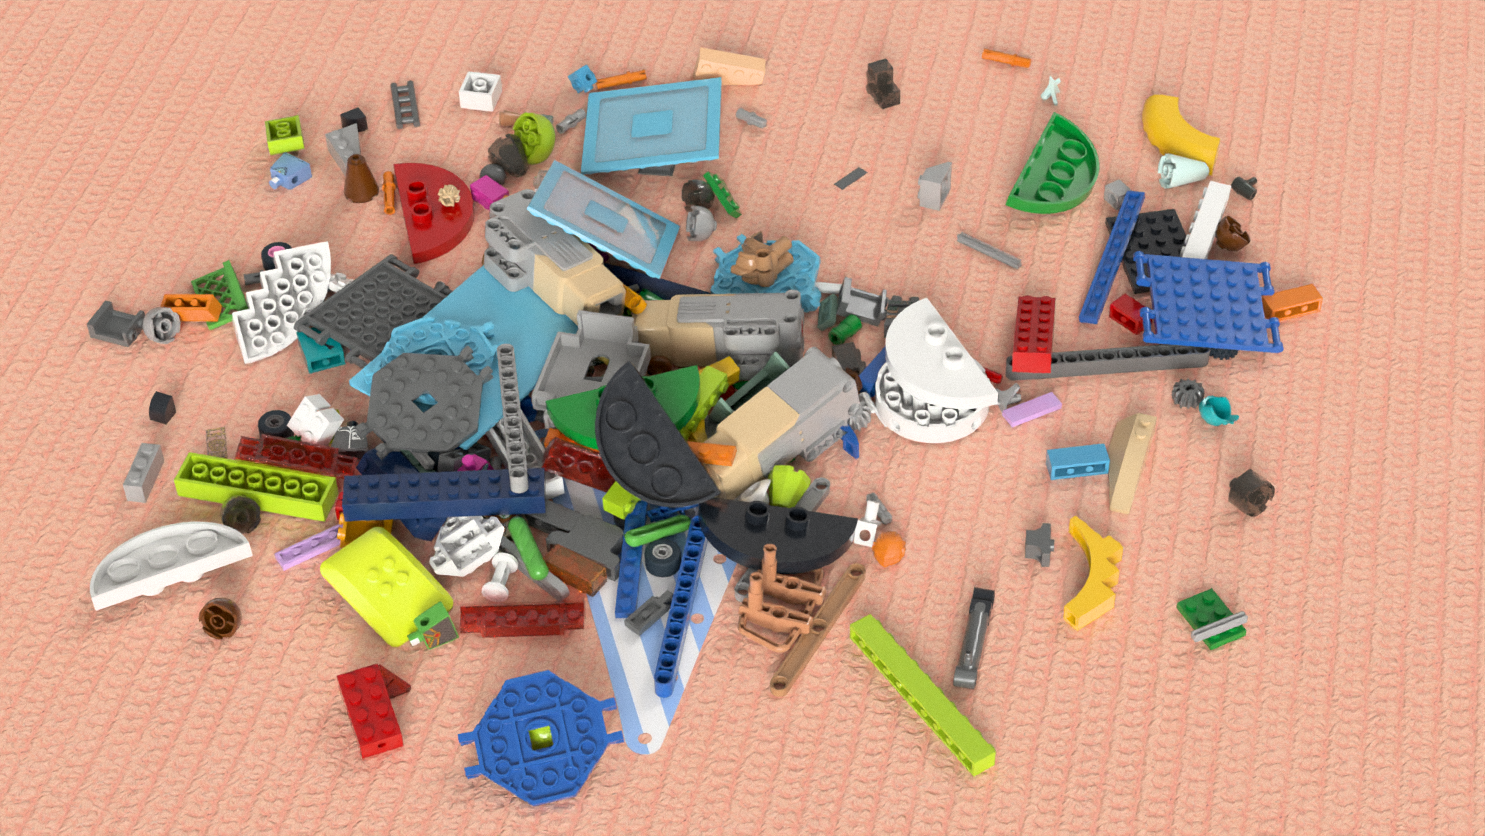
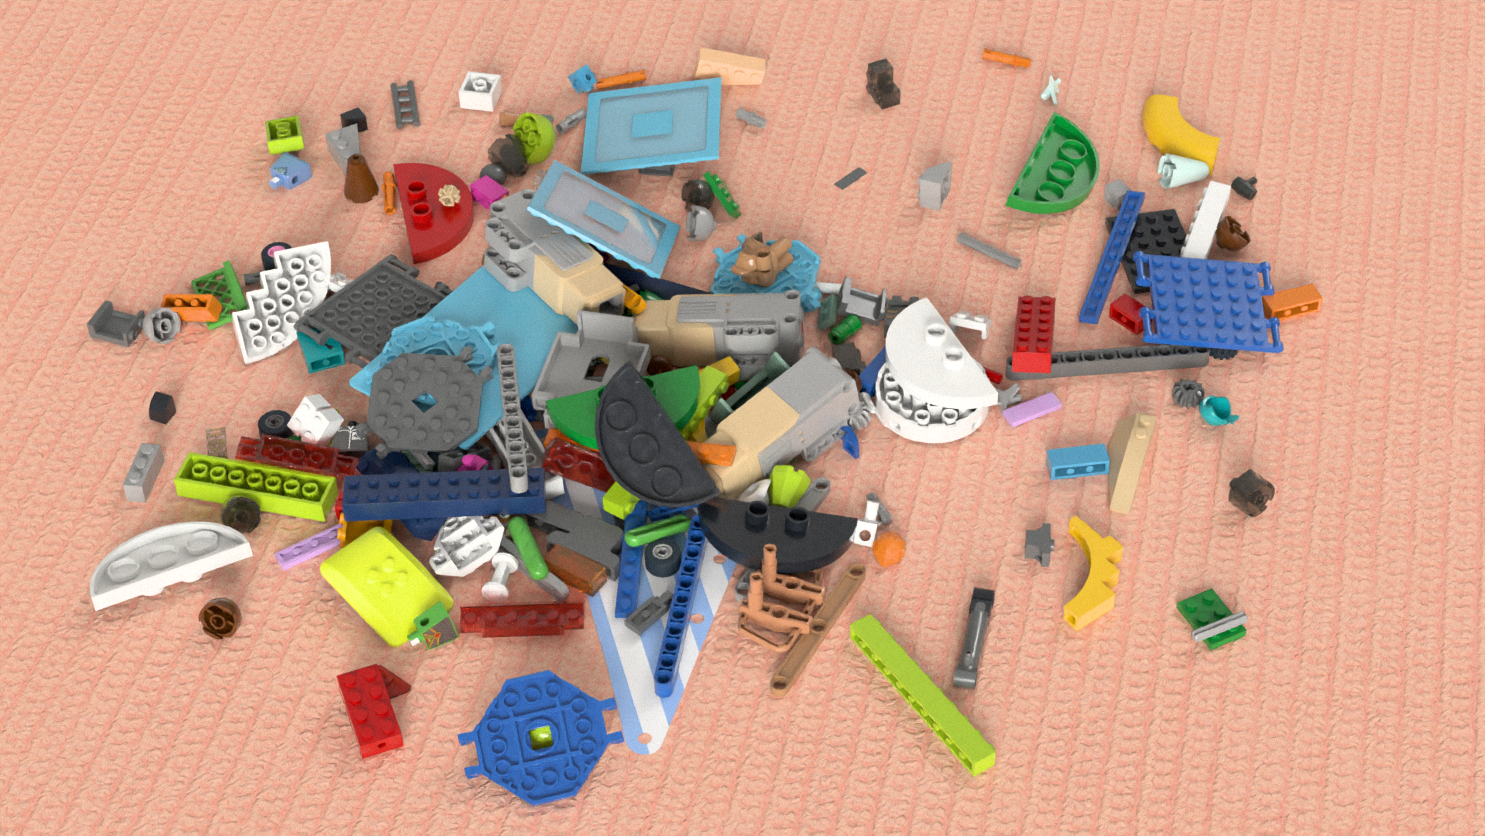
(977, 322): none -> white piece

